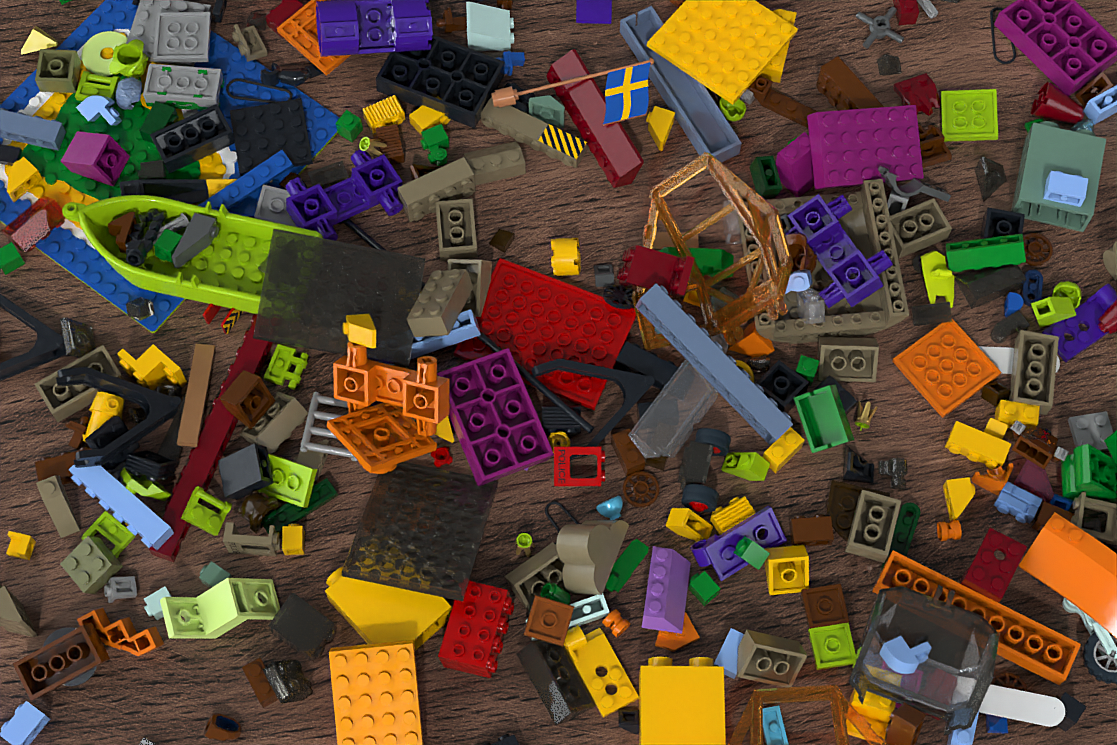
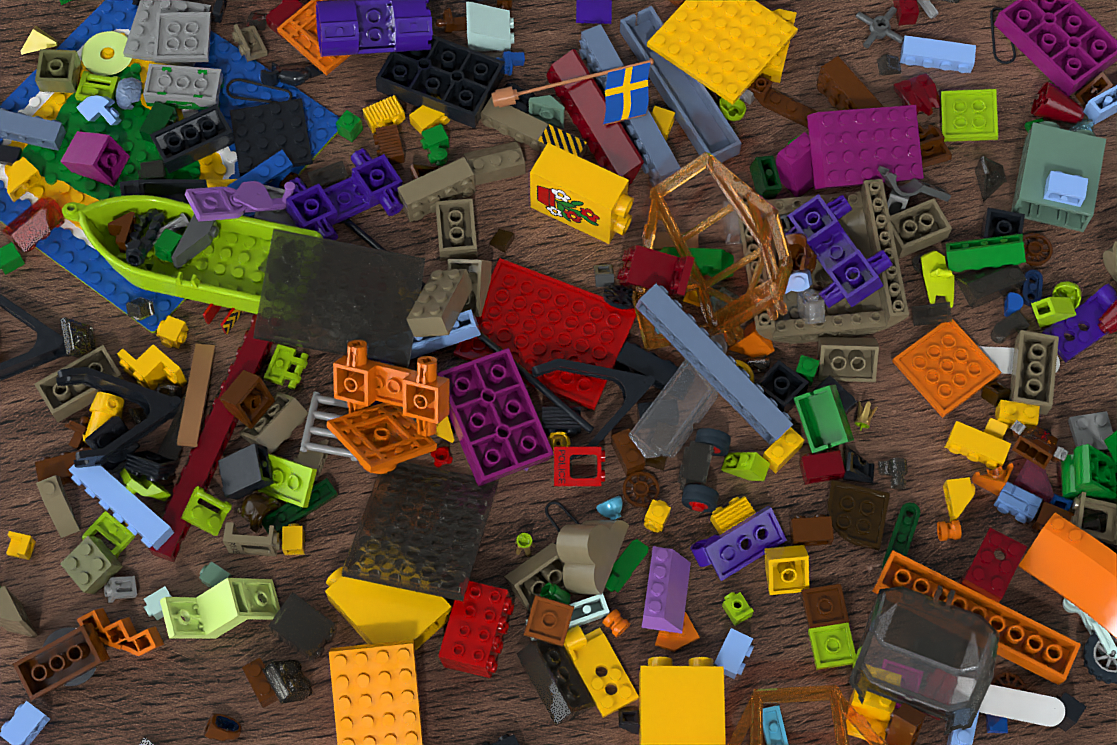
(129, 59): lime piece -> none
(172, 332): none -> yellow brick
(229, 203): none -> medium lavender plate
(360, 330): yellow slope -> none
(367, 144): pearl gold piece -> none
(565, 256): yellow brick -> none
(580, 194): none -> yellow brick
(643, 131): none -> sand blue brick
(657, 516): none -> yellow brick
(688, 524): yellow slope -> none
(703, 588): green brick -> none
(737, 615): none -> lime brick
(751, 552): green brick -> none
(769, 659): dark tan slope -> none
(822, 467): none -> dark red brick
(873, 526): dark tan brick -> none
(902, 658): light blue brick -> none
(938, 54): none -> light blue brick

